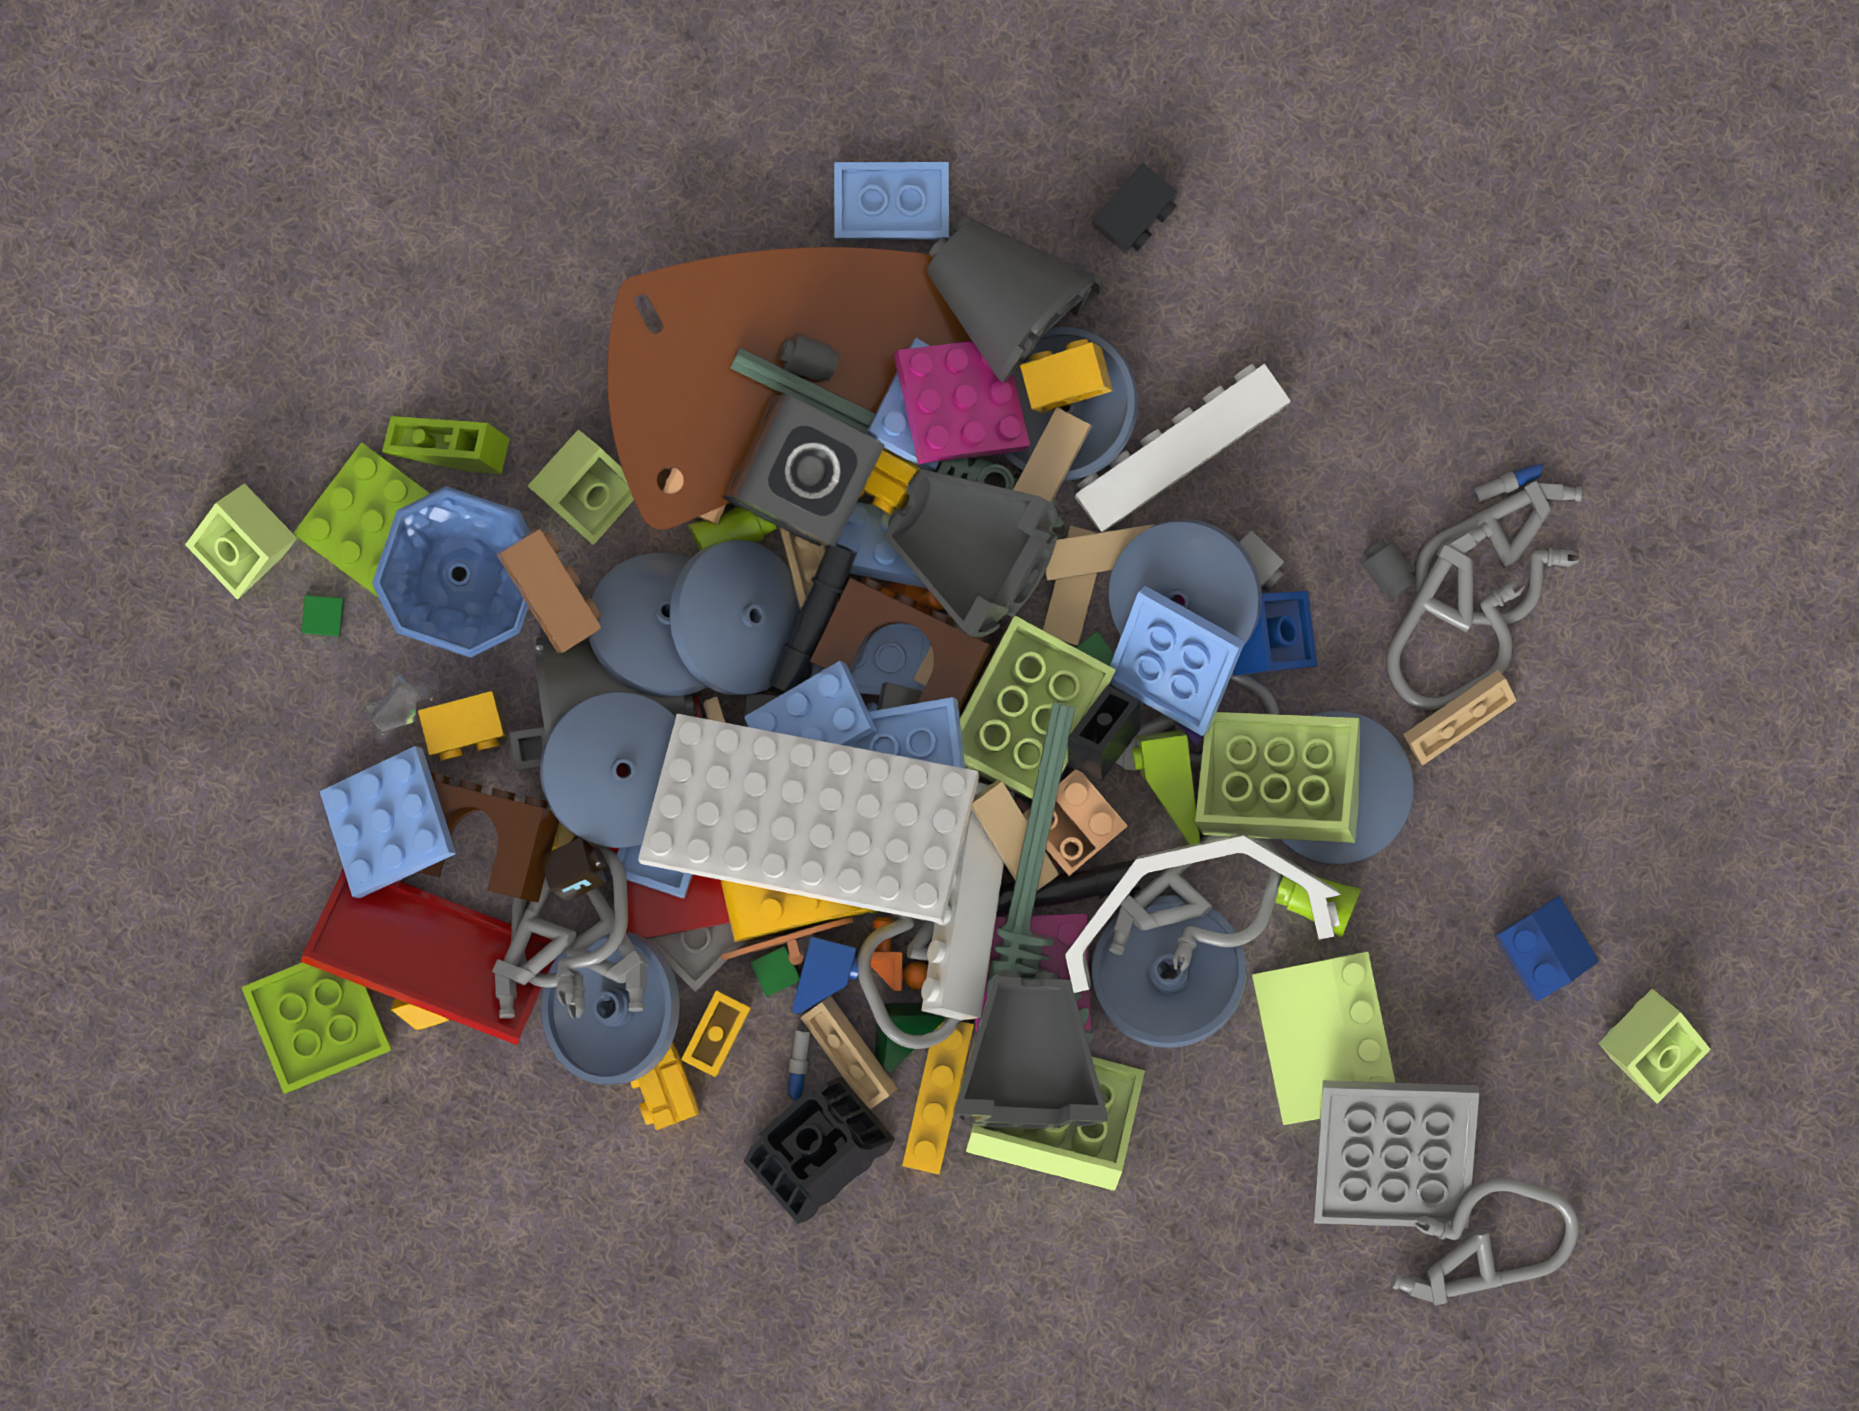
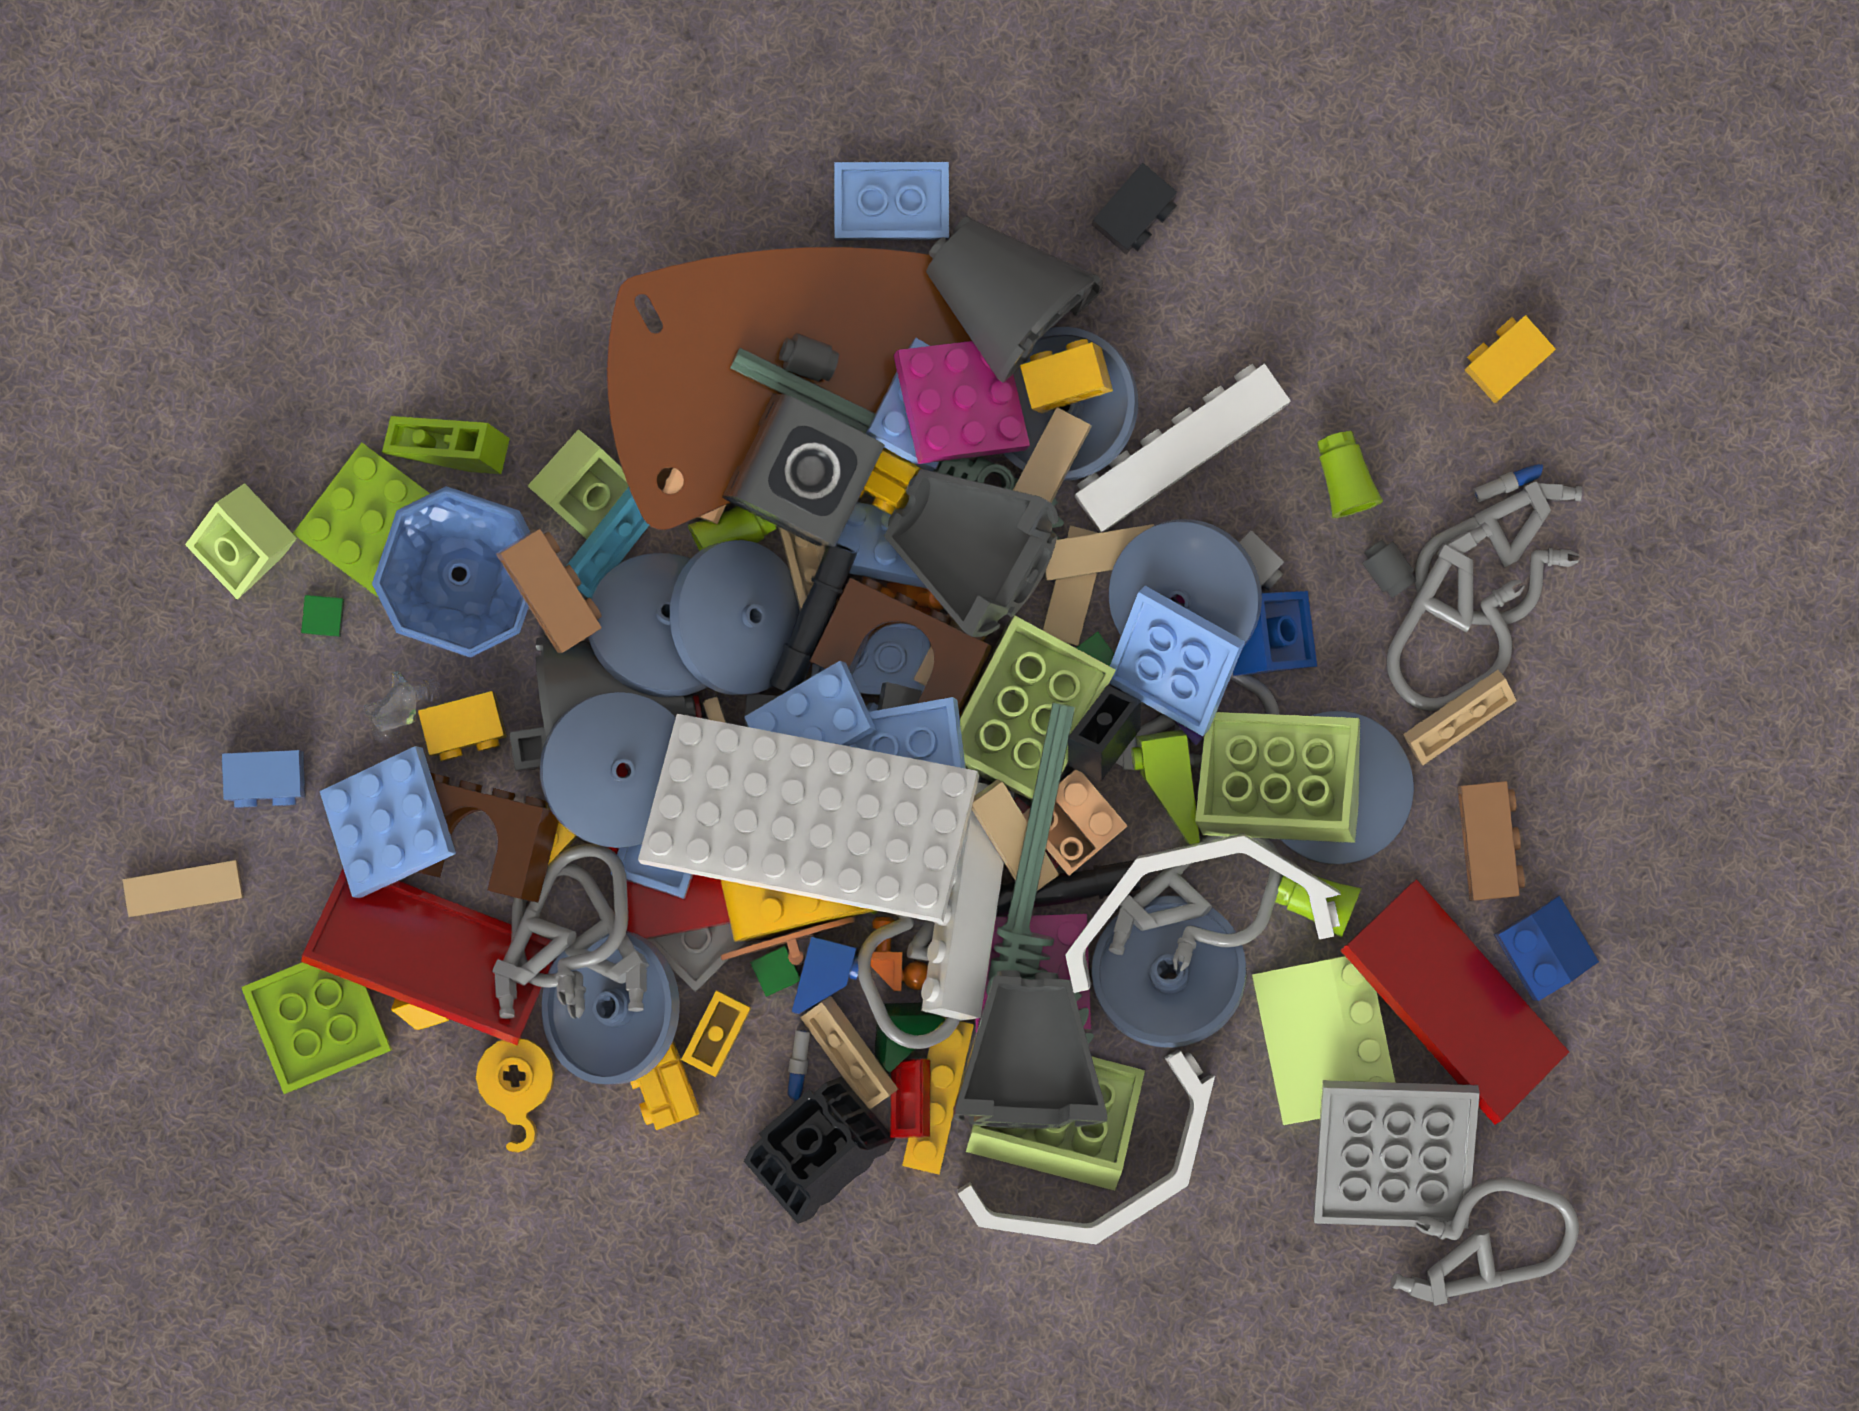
(182, 888): none -> tan tile
(263, 776): none -> medium blue brick
(511, 1100): none -> yellow piece
(574, 869): dark brown brick -> none
(608, 543): none -> medium azure plate
(912, 1100): none -> red tile
(1178, 1178): none -> white panel
(1347, 475): none -> lime plant
(1455, 1001): none -> red tile
(1490, 841): none -> medium nougat brick
(1509, 358): none -> yellow brick
(1654, 1045): yellowish green slope -> none

